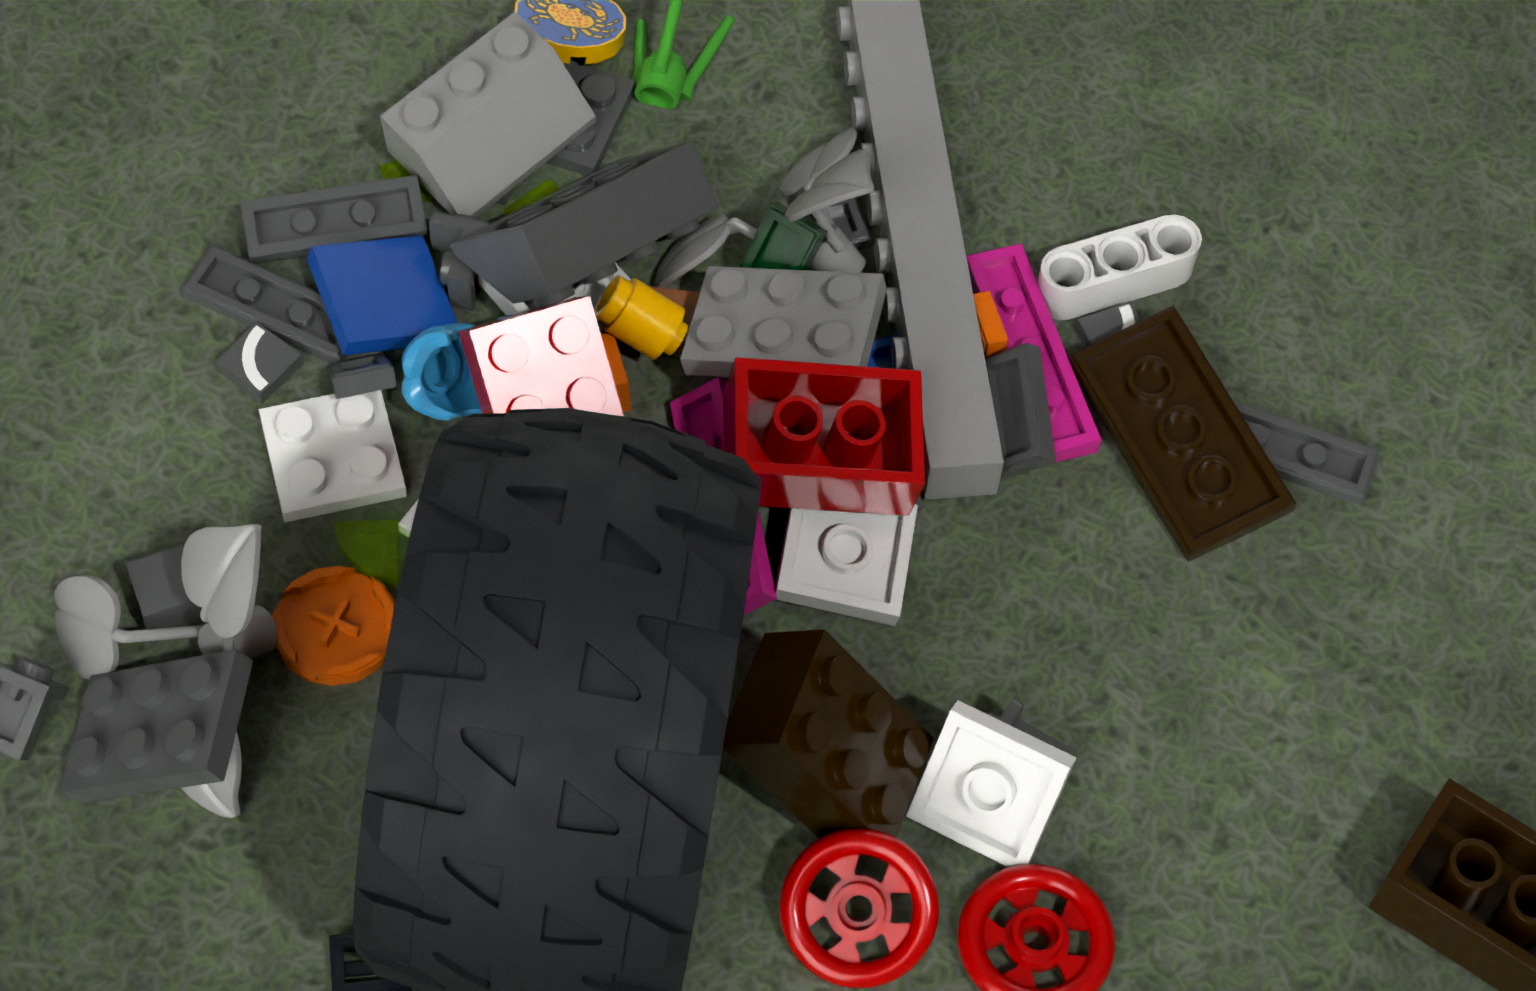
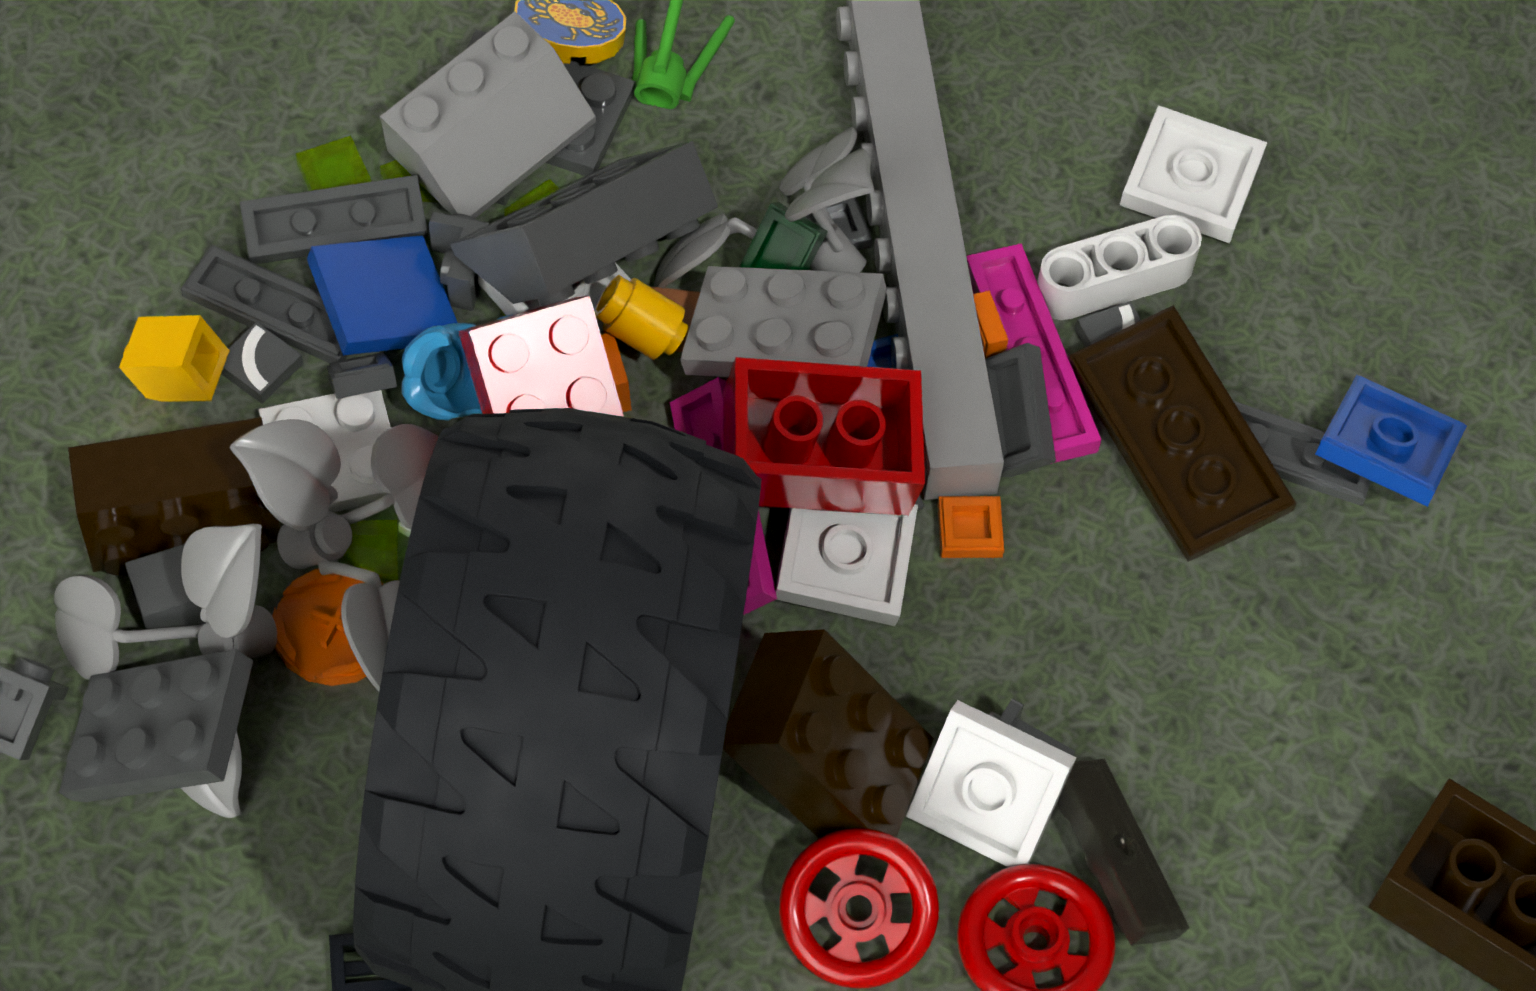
(161, 489): none -> dark brown brick
(174, 358): none -> yellow brick
(293, 475): none -> light grey plant
(332, 165): none -> clear neon green tile
(970, 527): none -> orange tile
(1120, 855): none -> clear smoke tile
(1193, 172): none -> white plate
(1391, 440): none -> blue tile

